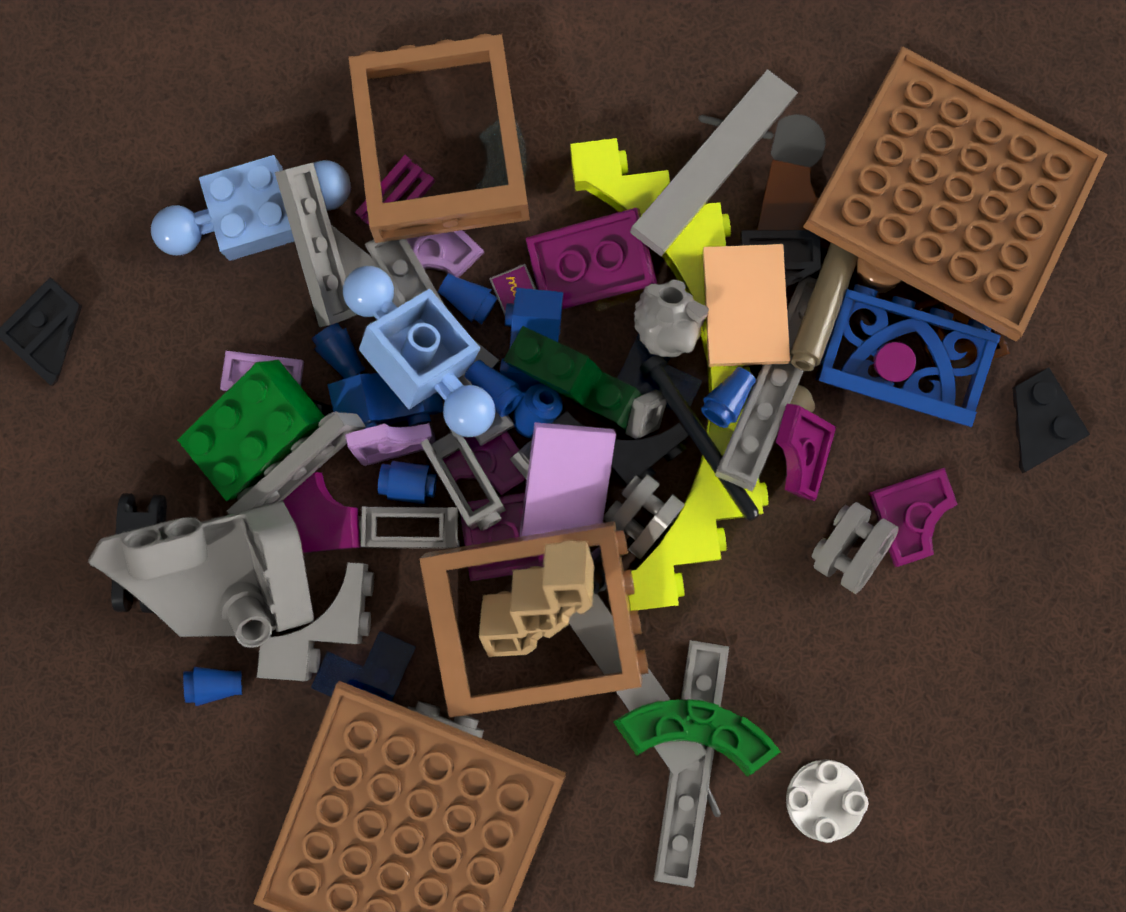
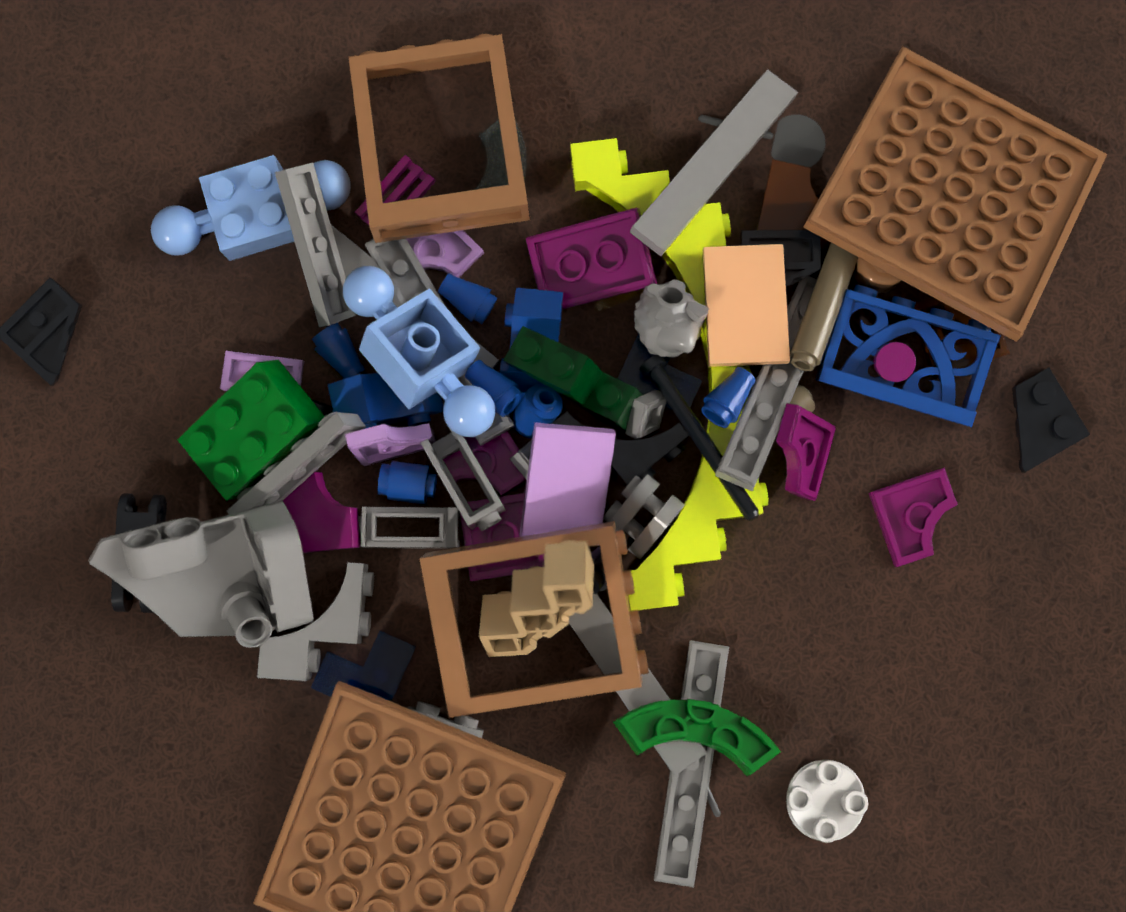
(210, 685): blue cone -> none
(507, 282): magenta tile -> none
(850, 525): light grey brick -> none

